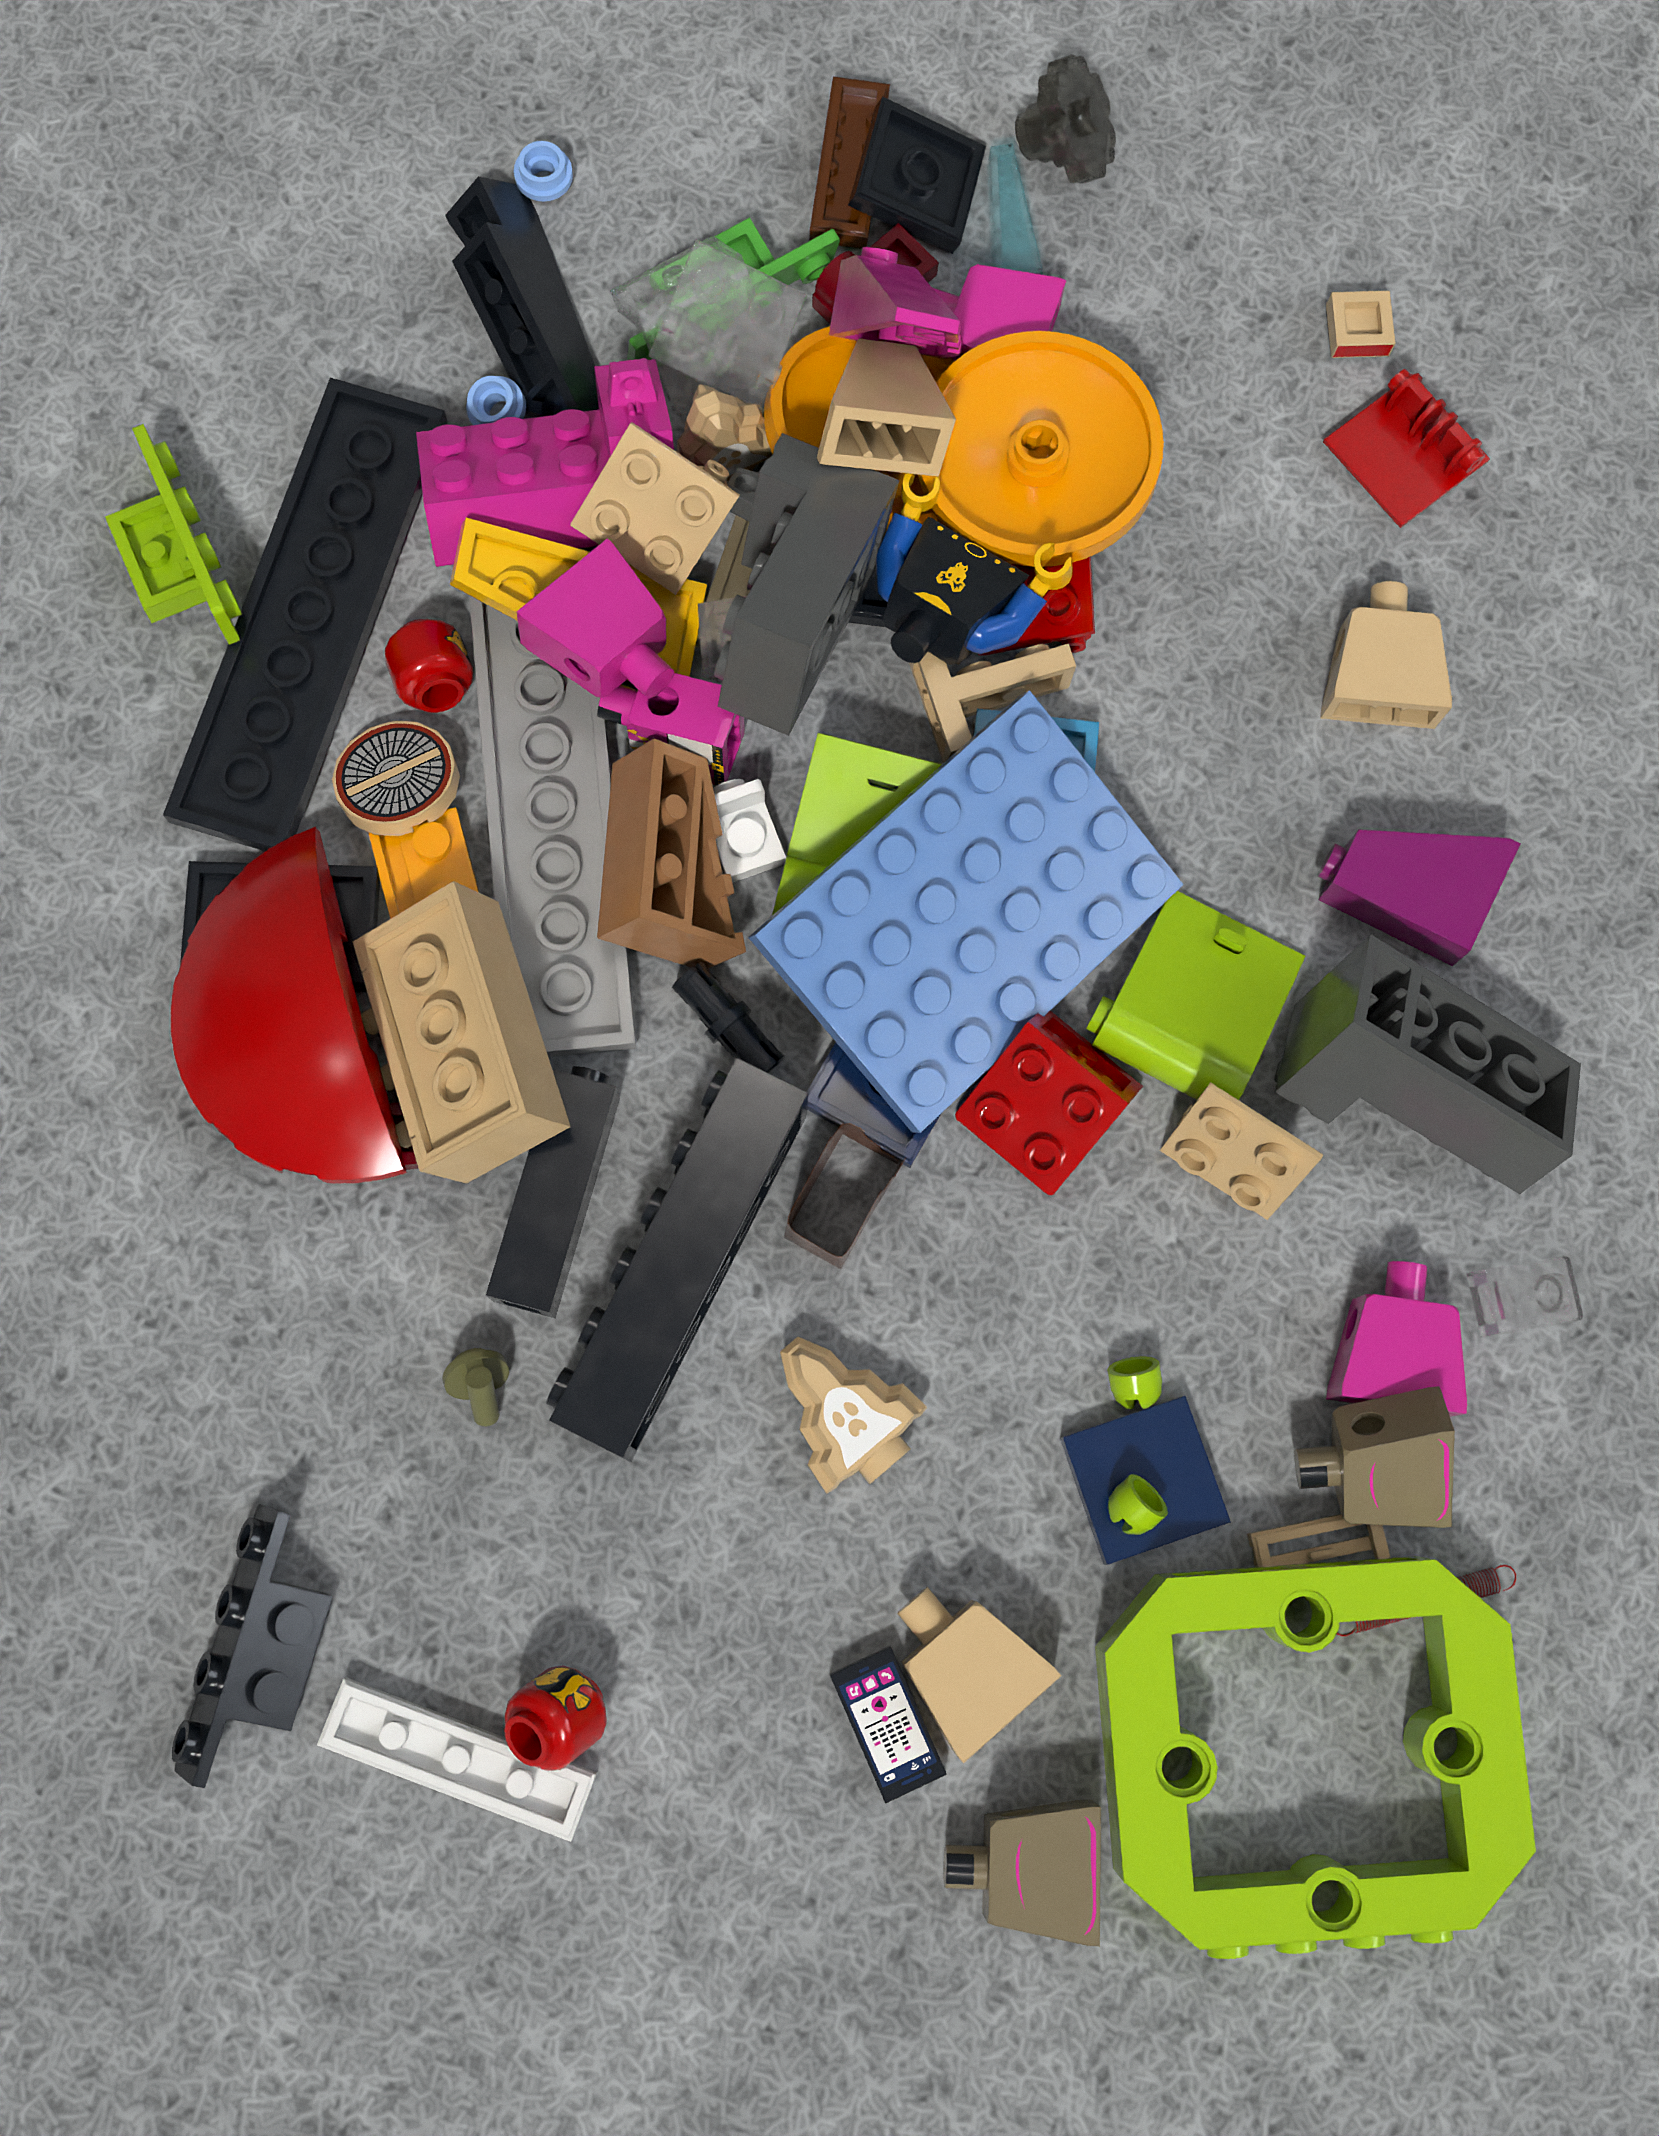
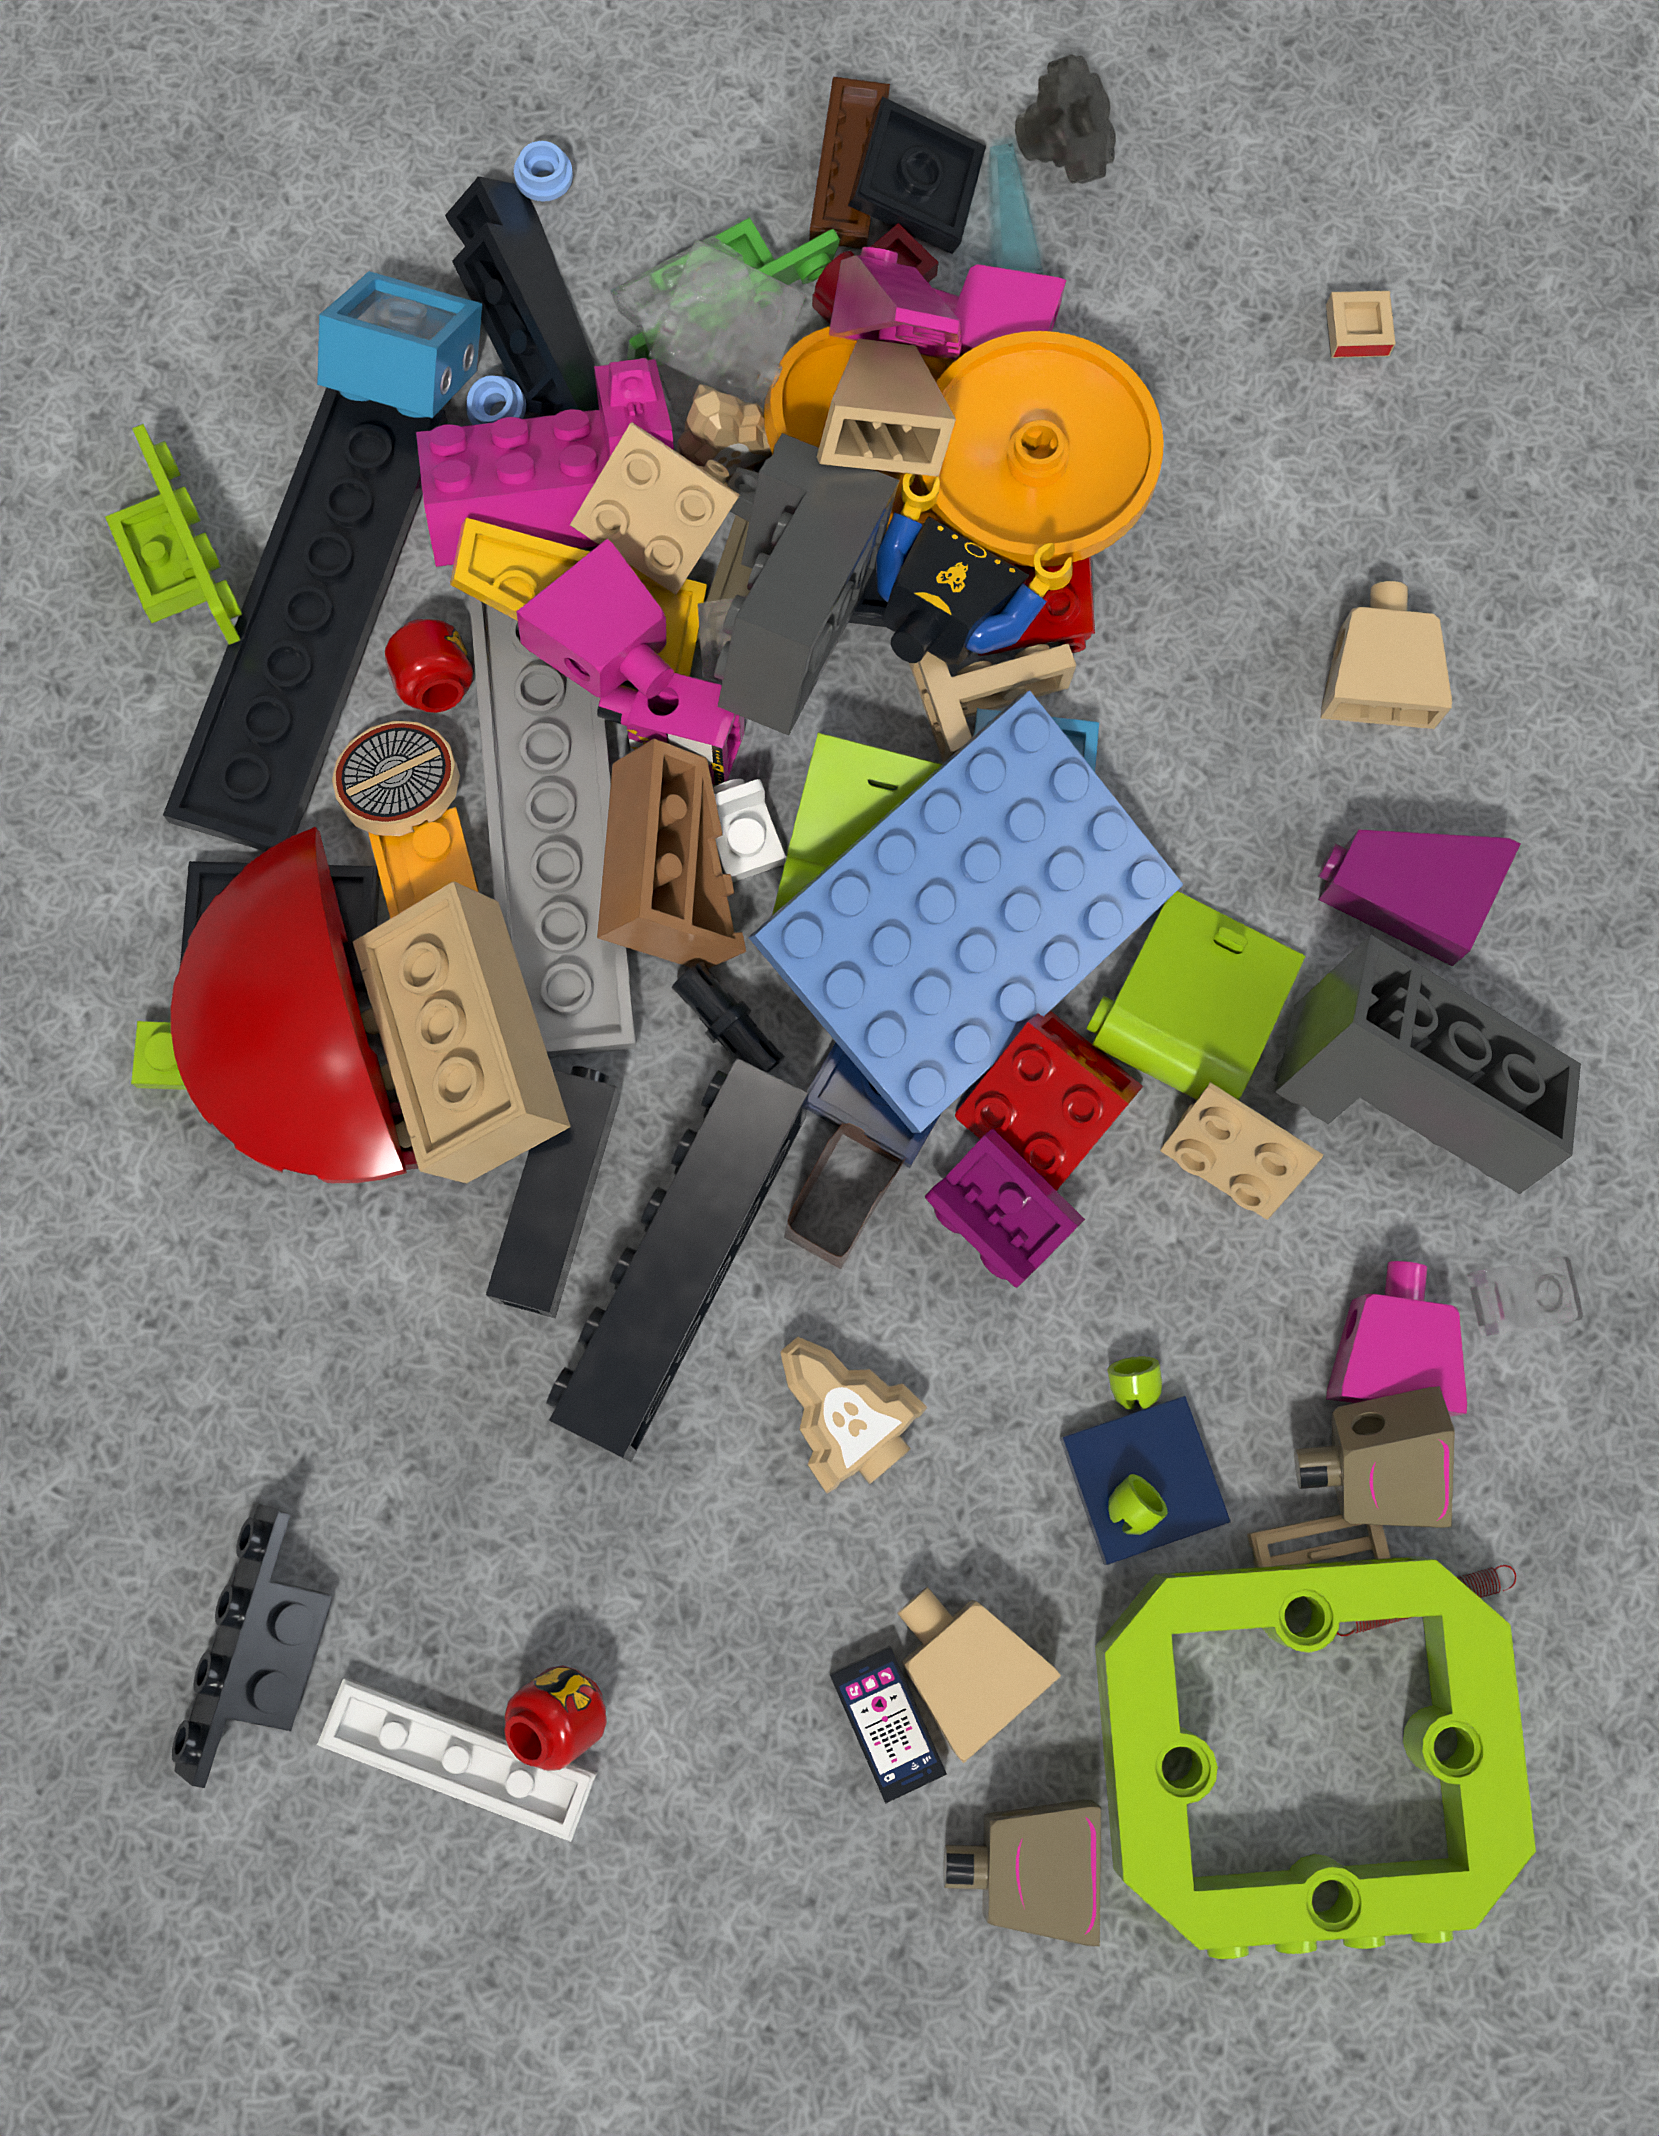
(154, 1058): none -> lime plate
(398, 344): none -> dark azure piece
(474, 1378): olive plate -> none
(1003, 1209): none -> magenta bracket
(1406, 448): red hinge -> none

